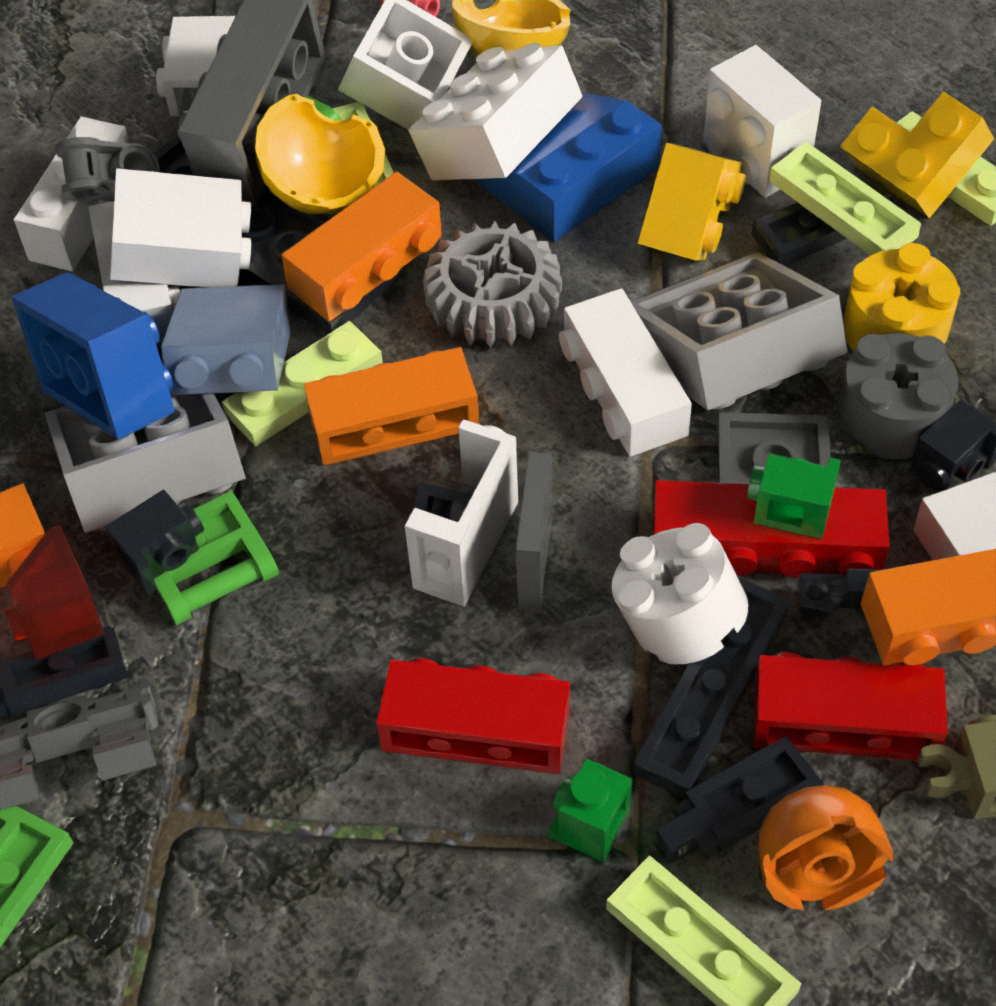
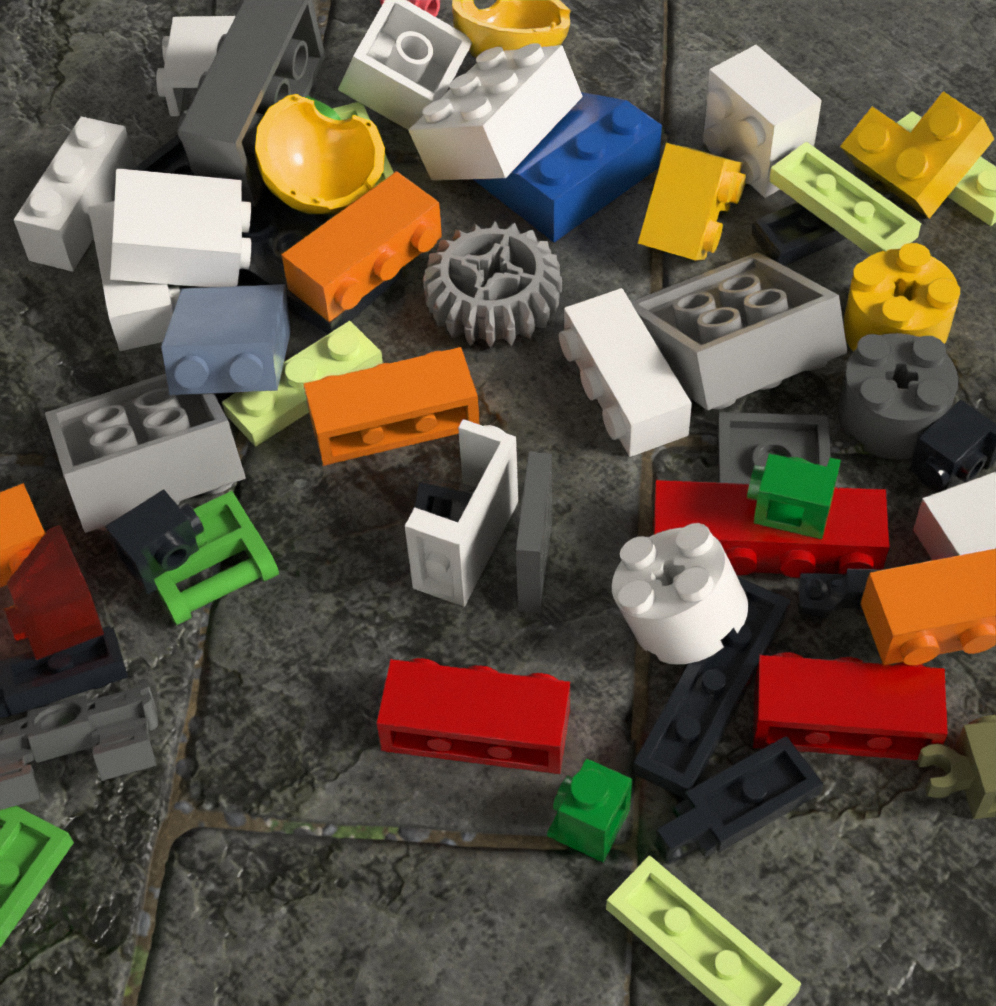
(93, 163): dark grey piece -> none
(95, 354): blue brick -> none
(822, 848): orange cylinder -> none

